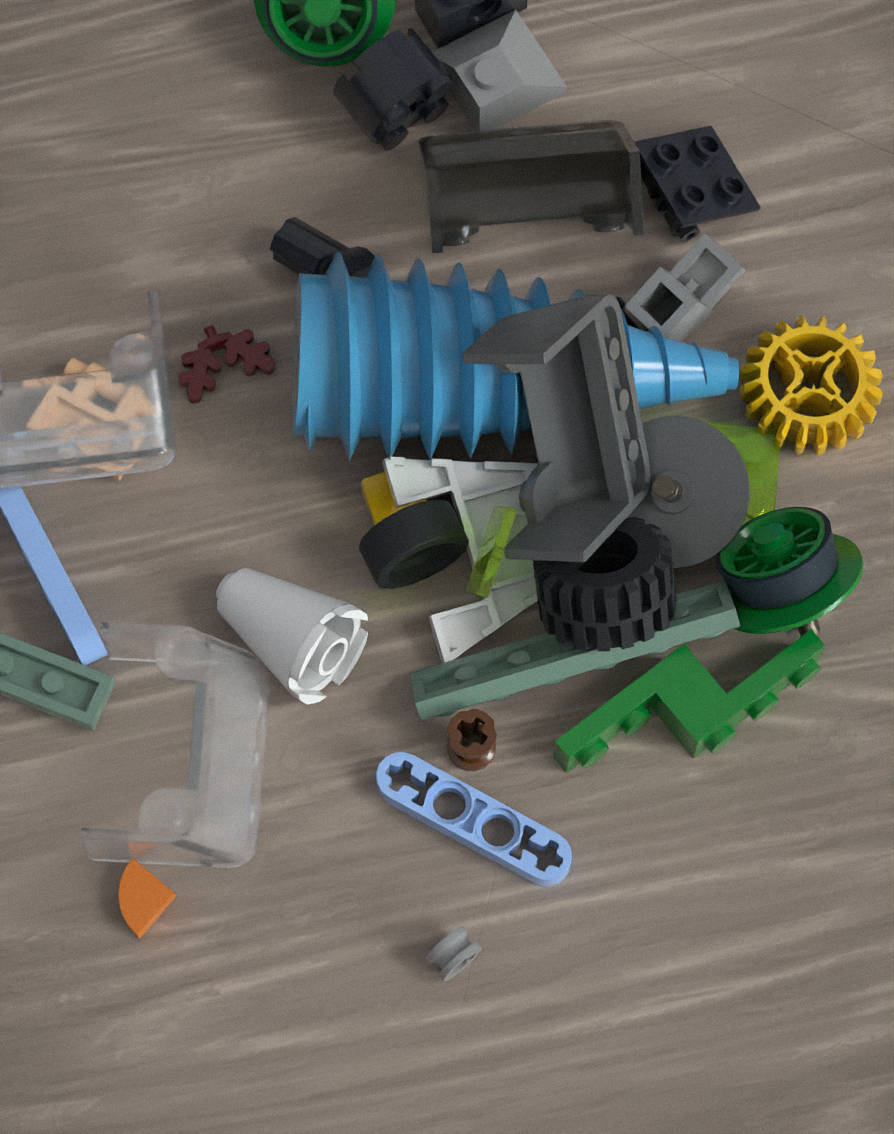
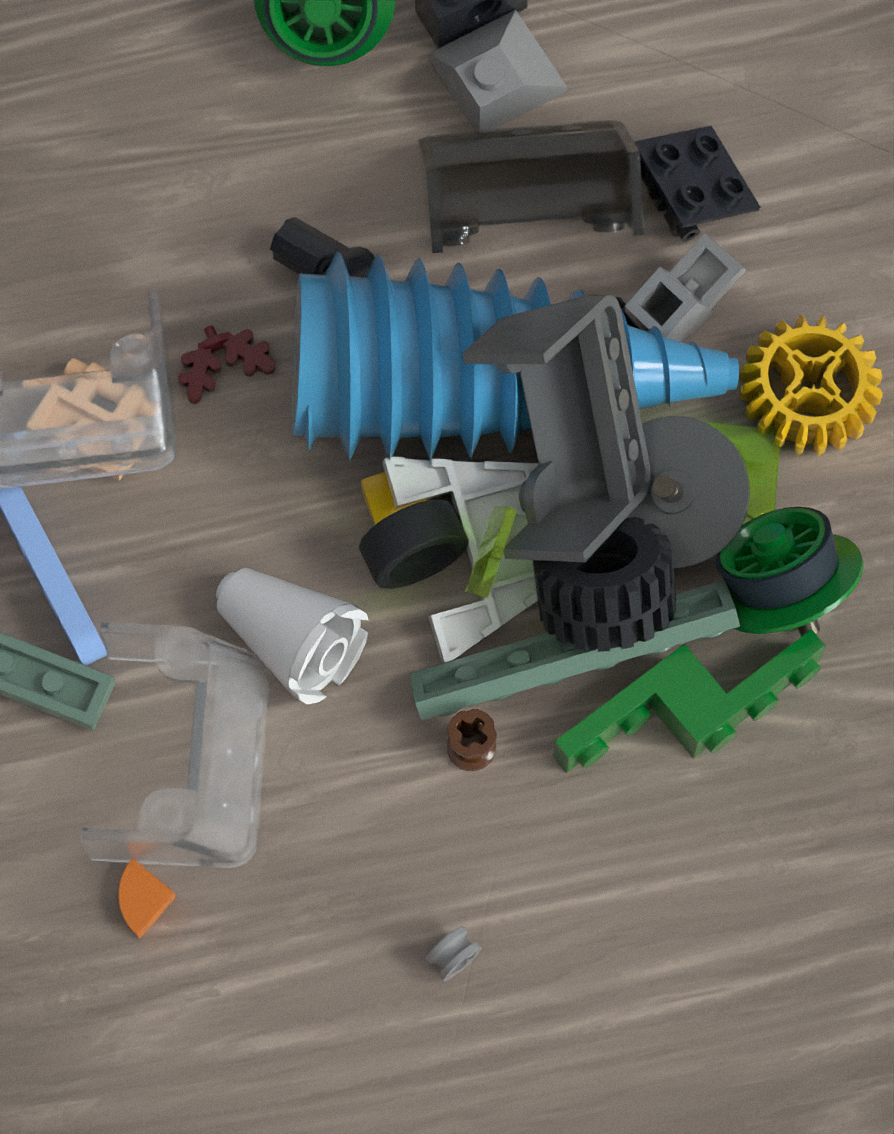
(394, 88): black brick -> none
(478, 811): light blue beam -> none

